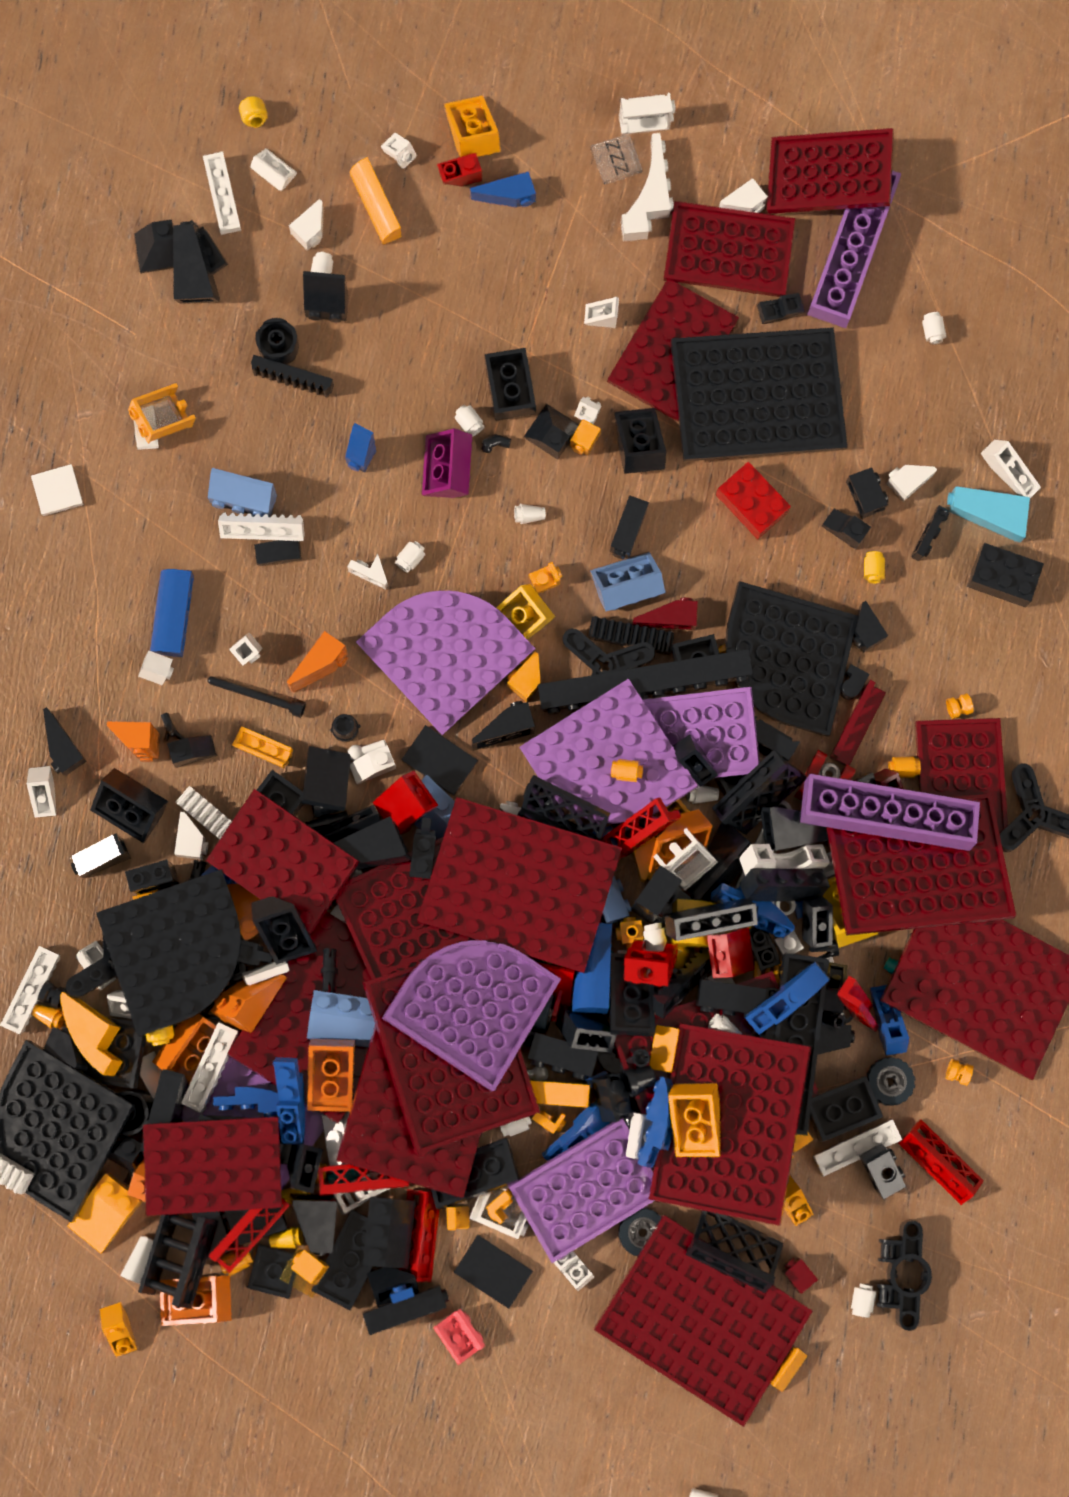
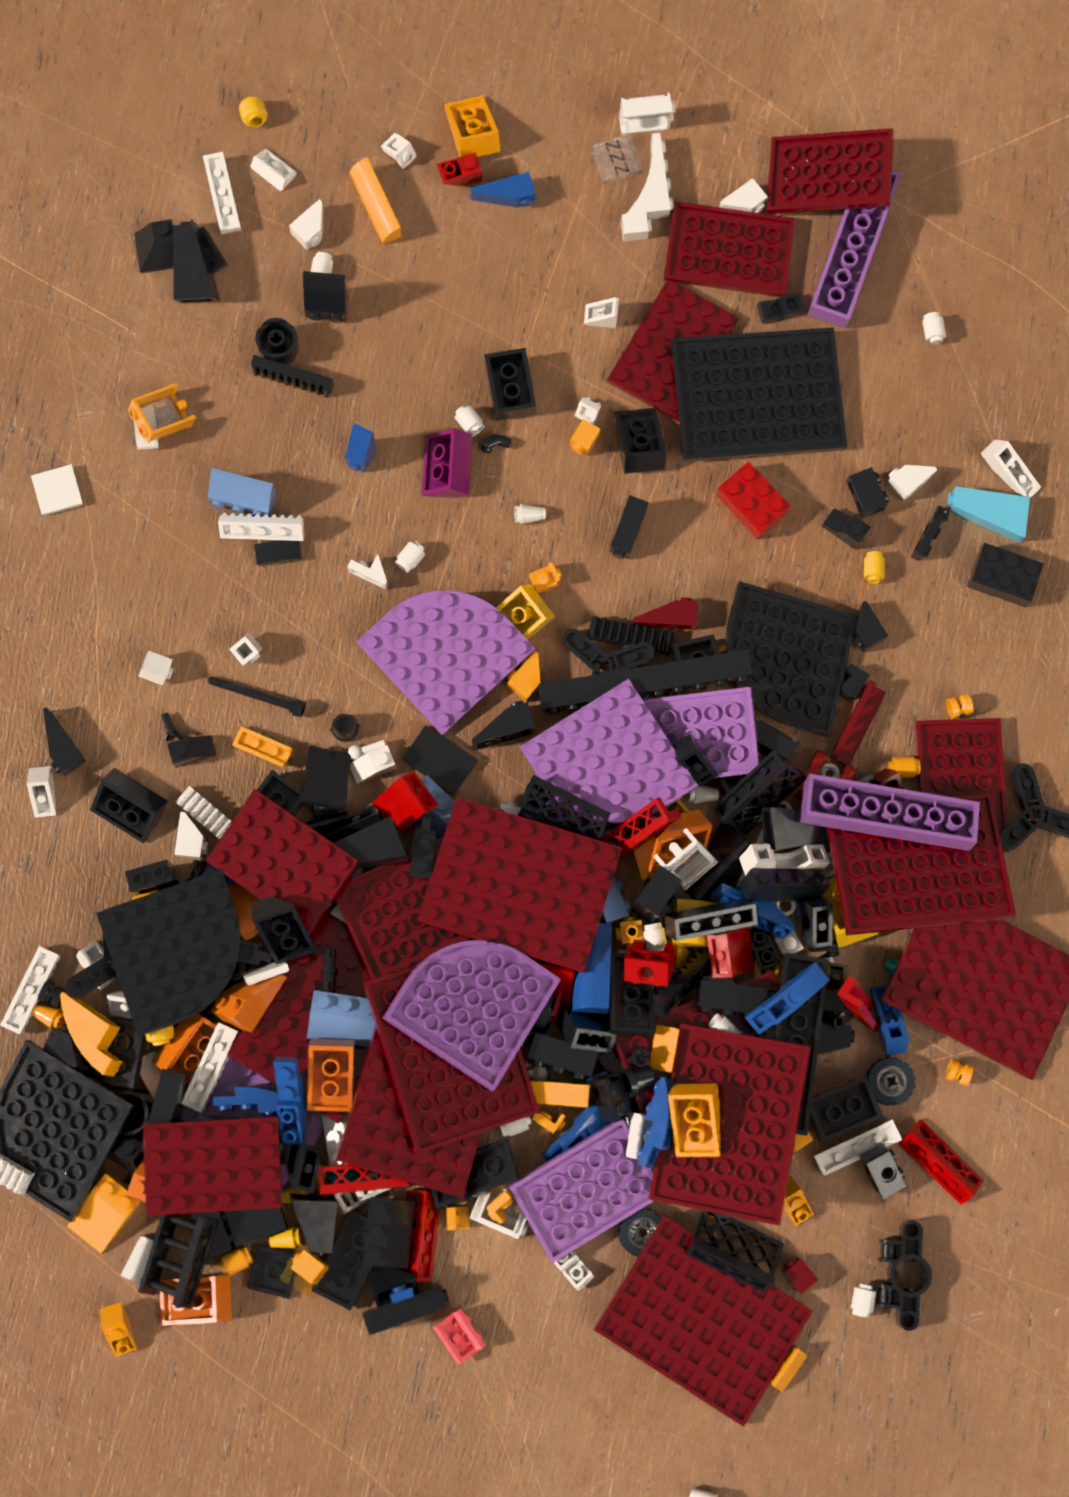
(100, 856): slope -> none
(138, 737): orange slope -> none
(172, 612): blue brick -> none
(239, 1229): red fence -> none
(319, 662): orange slope -> none
(493, 1271): black tile -> none
(551, 431): black slope -> none
(626, 770): light orange brick -> none
(628, 581): medium blue slope -> none

